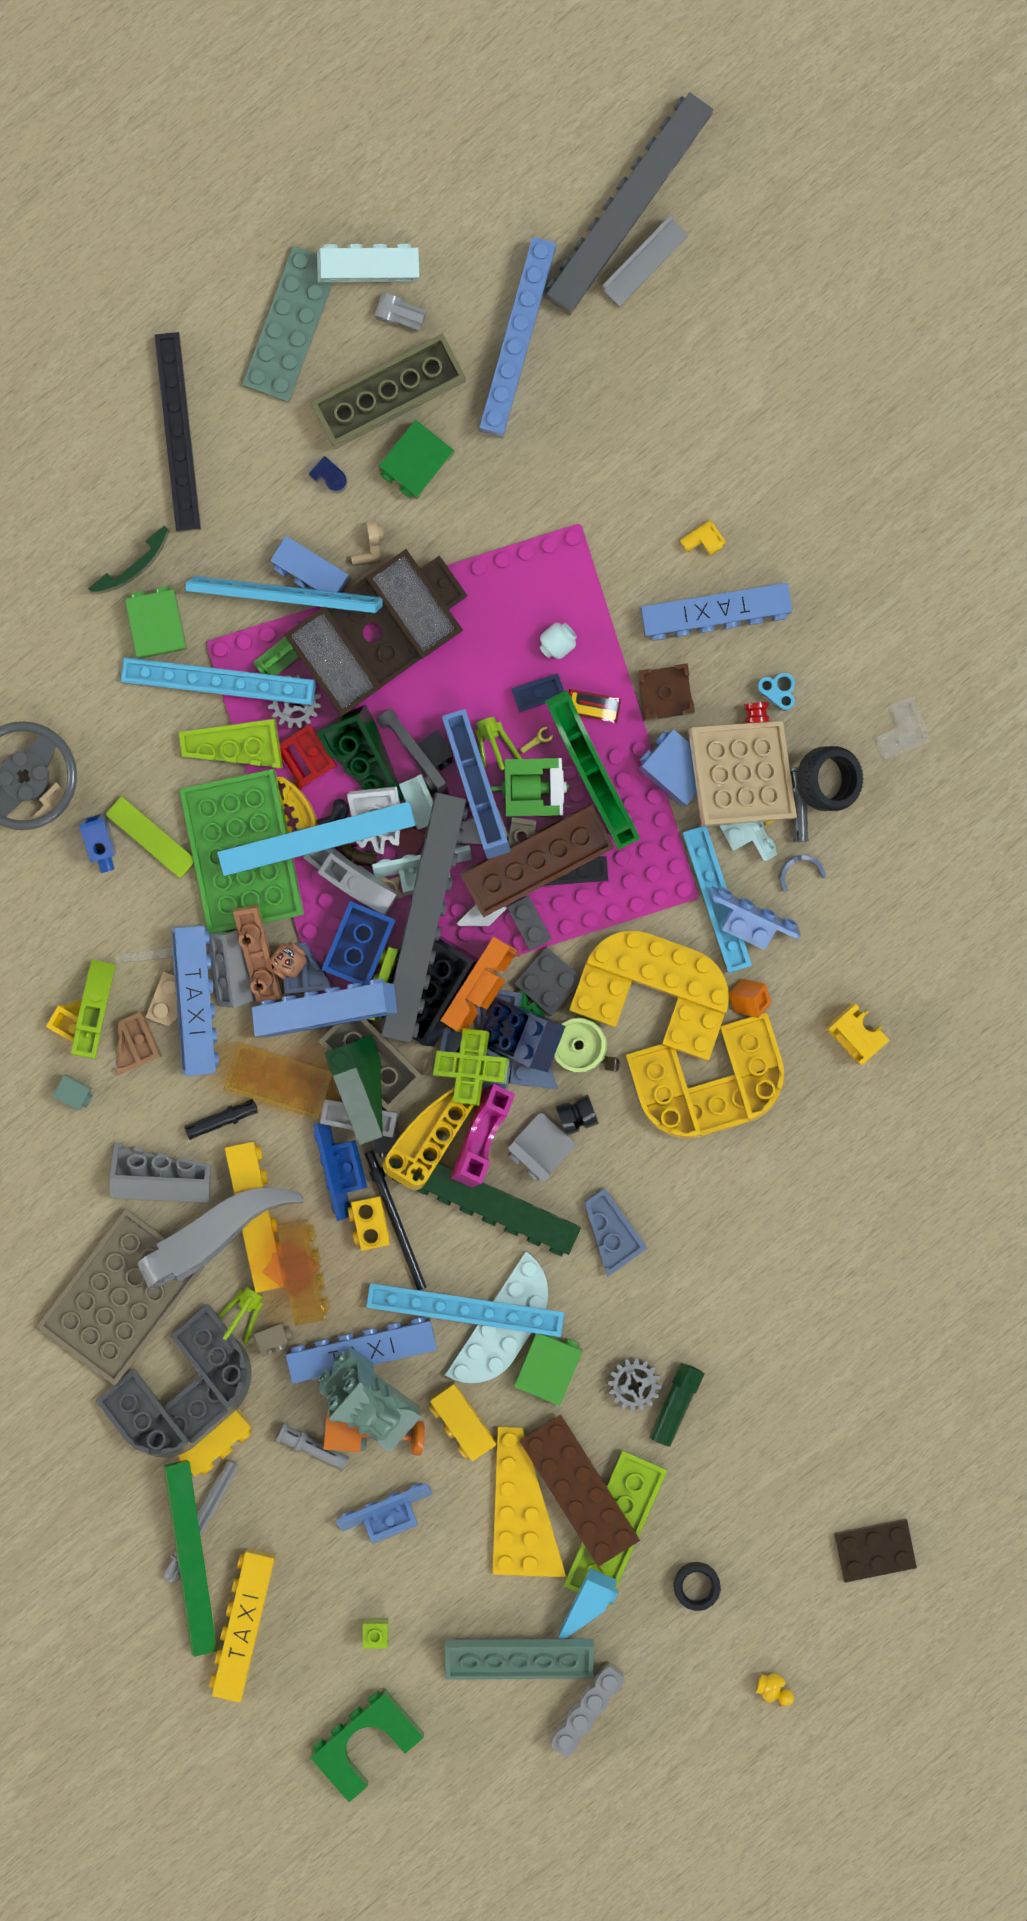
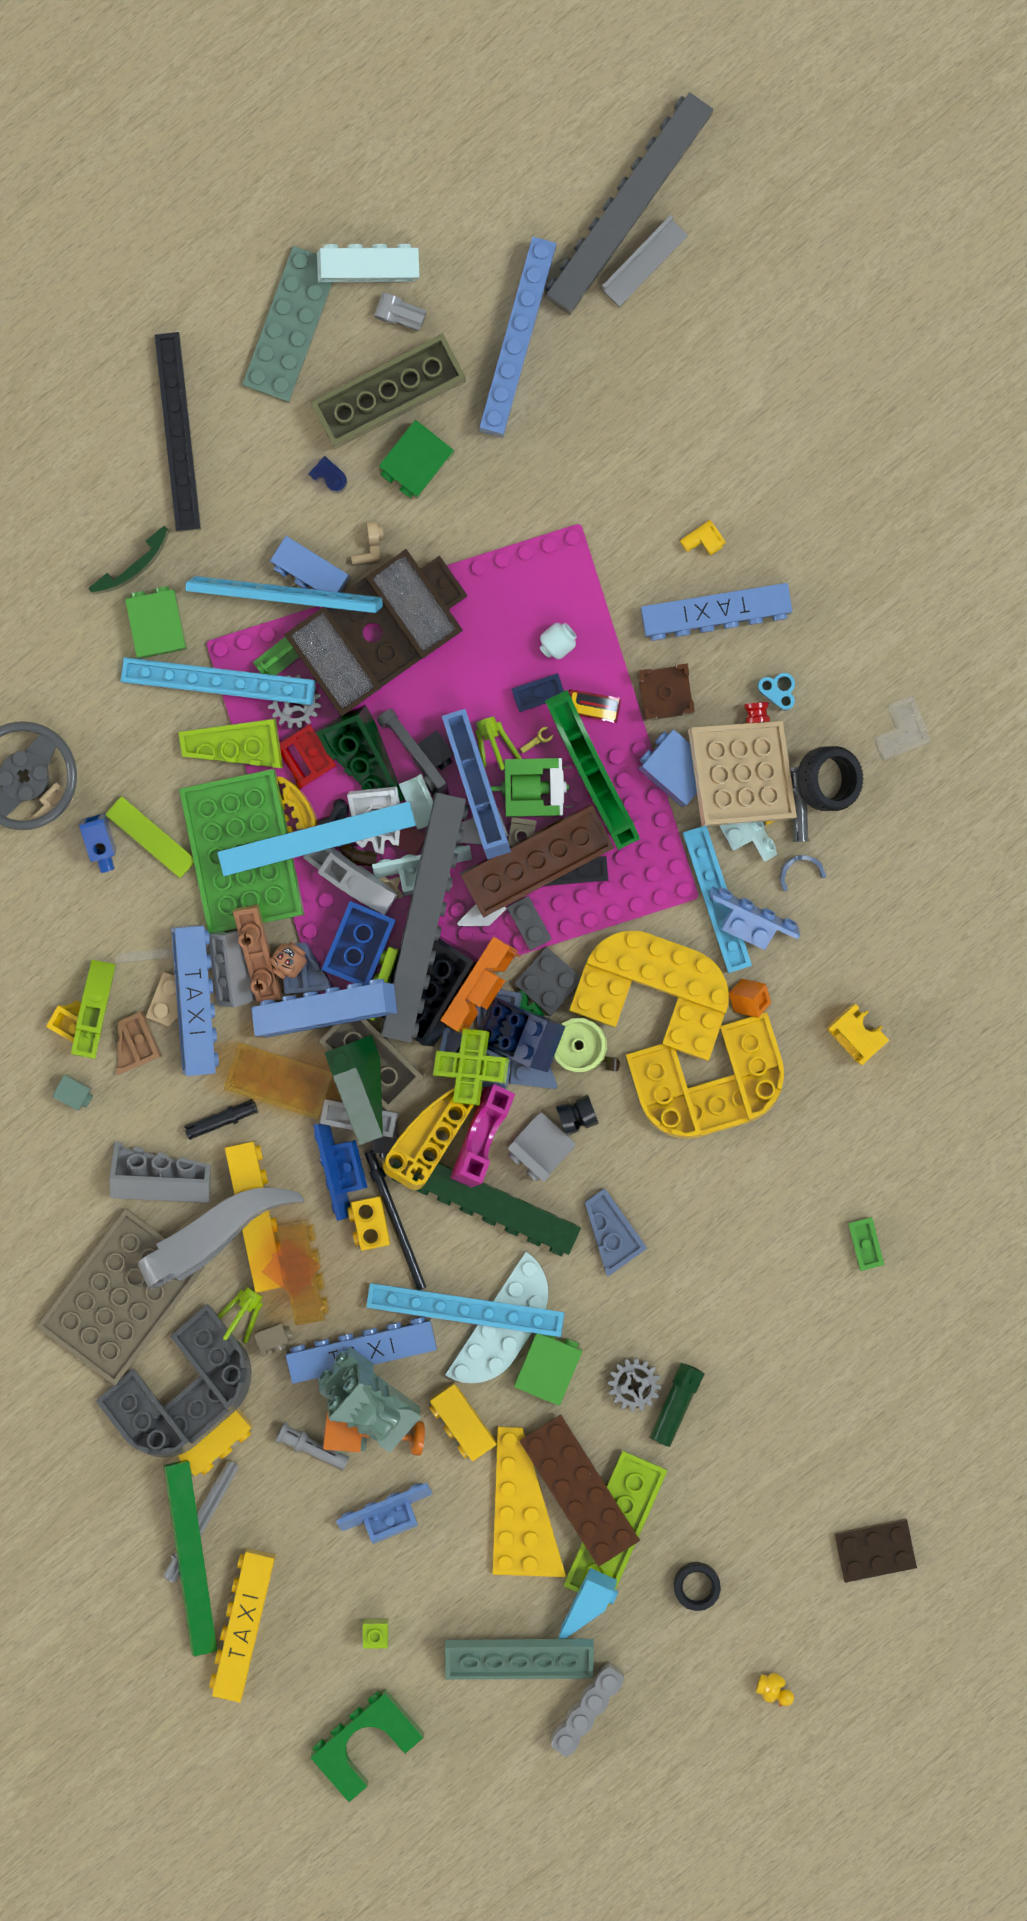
(866, 1243): none -> bright green plate

